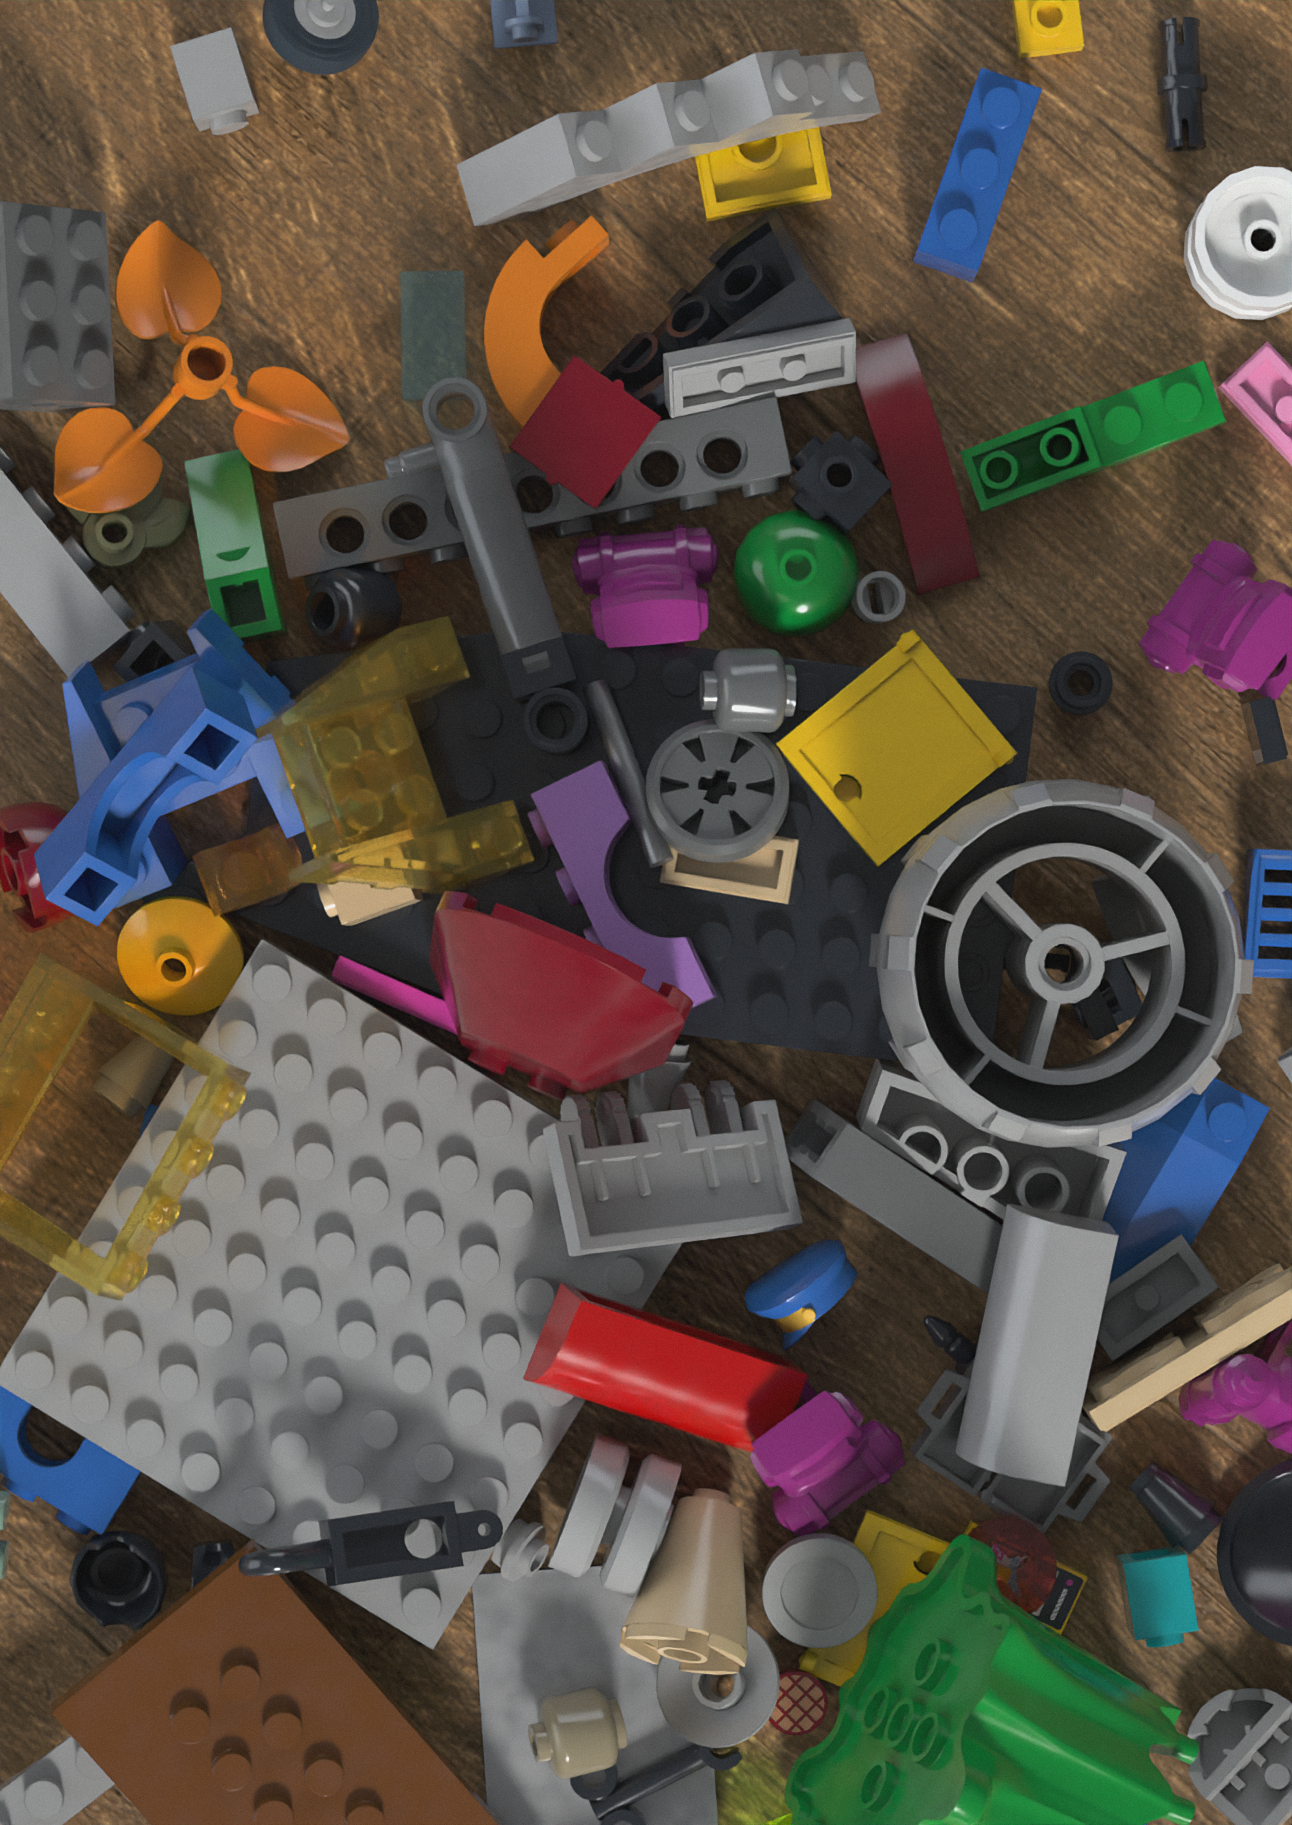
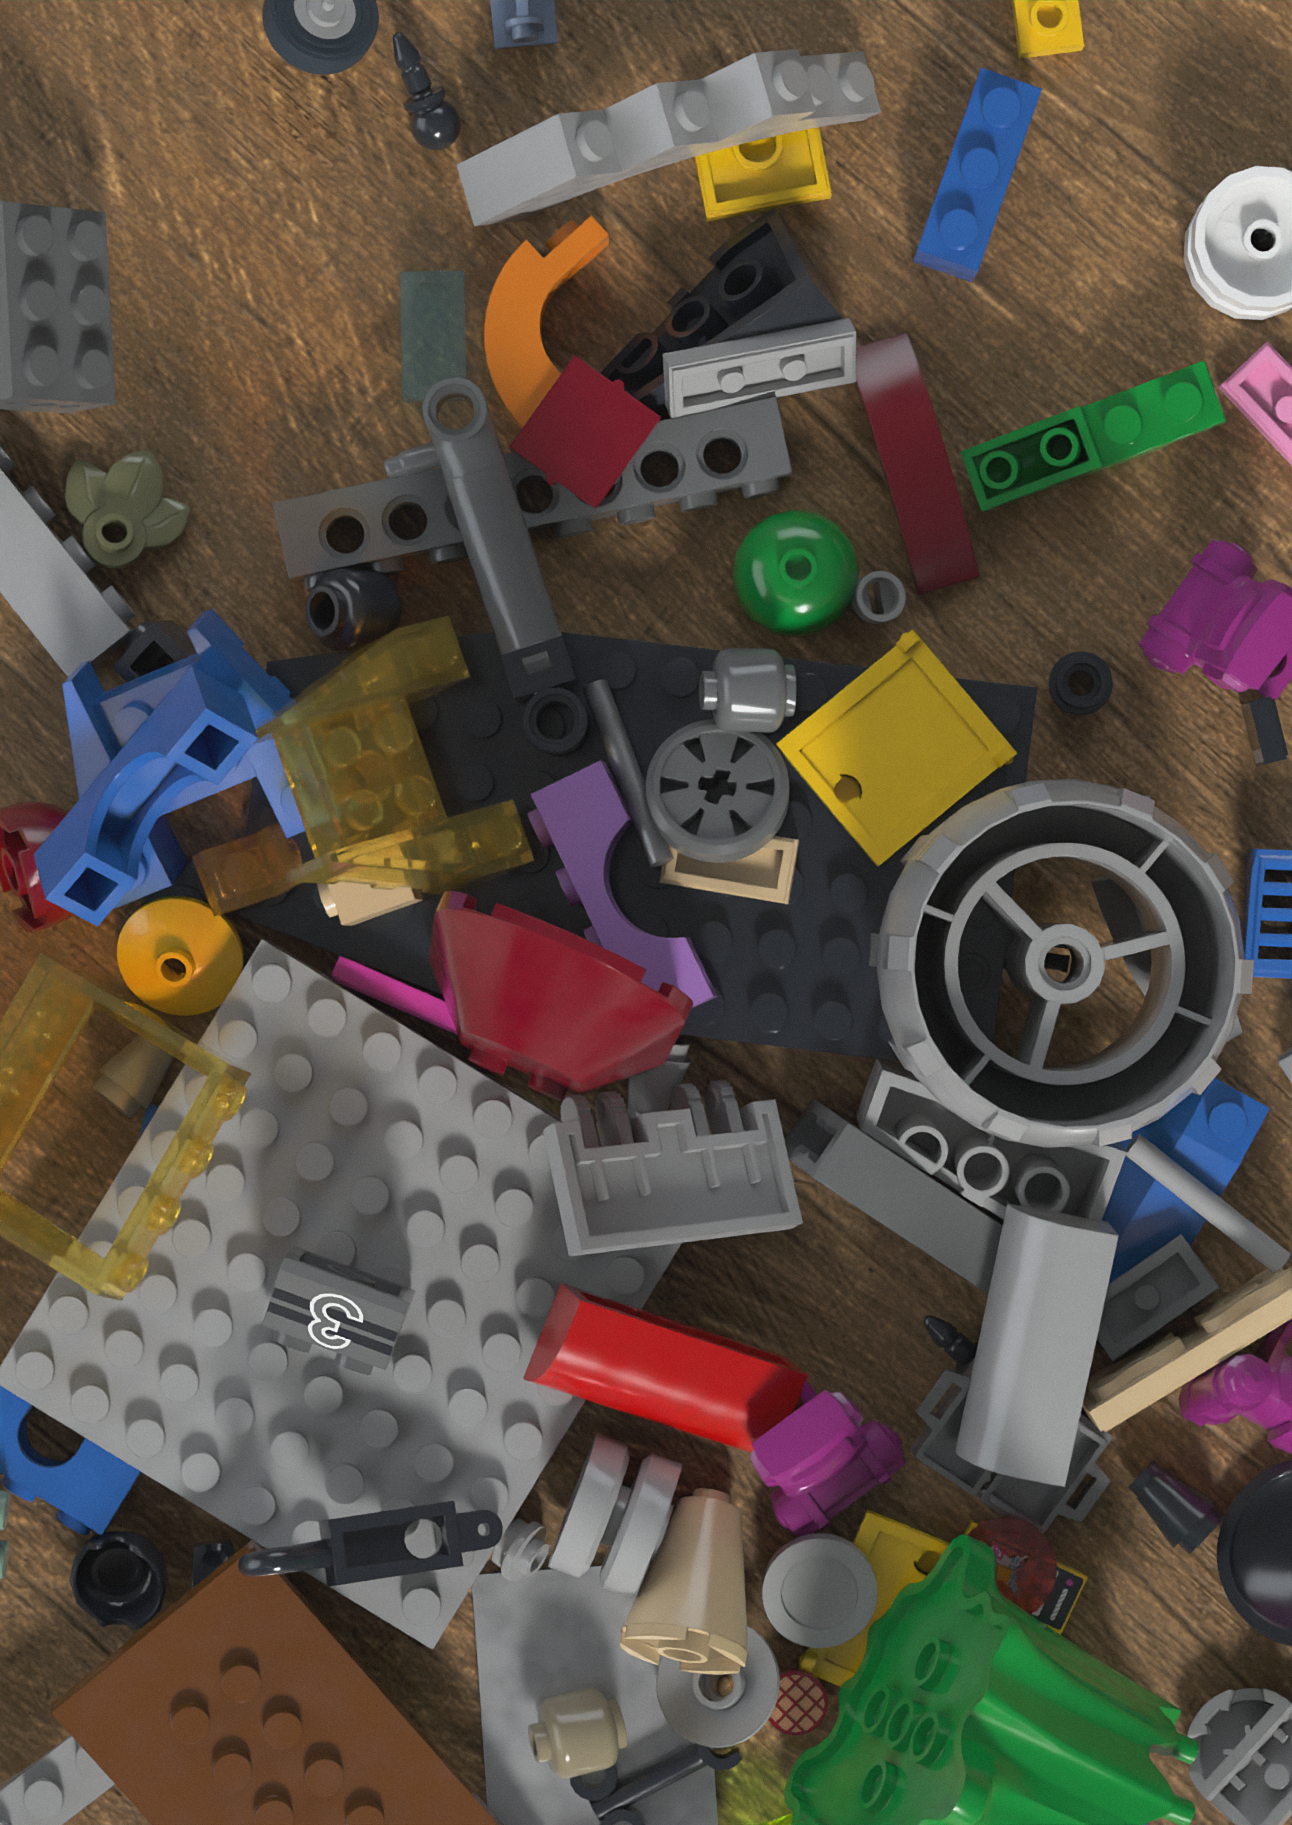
(175, 289): orange plant -> none
(215, 82): light grey brick -> none
(235, 546): green slope -> none
(337, 1310): none -> dark grey slope
(434, 121): none -> black bar
(647, 585): magenta piece -> none
(802, 1288): blue piece -> none
(853, 463): black brick -> none
(1109, 1003): black bracket -> none
(1157, 1595): teal brick -> none
(1182, 84): black pin -> none
(1207, 1203): none -> light grey bar

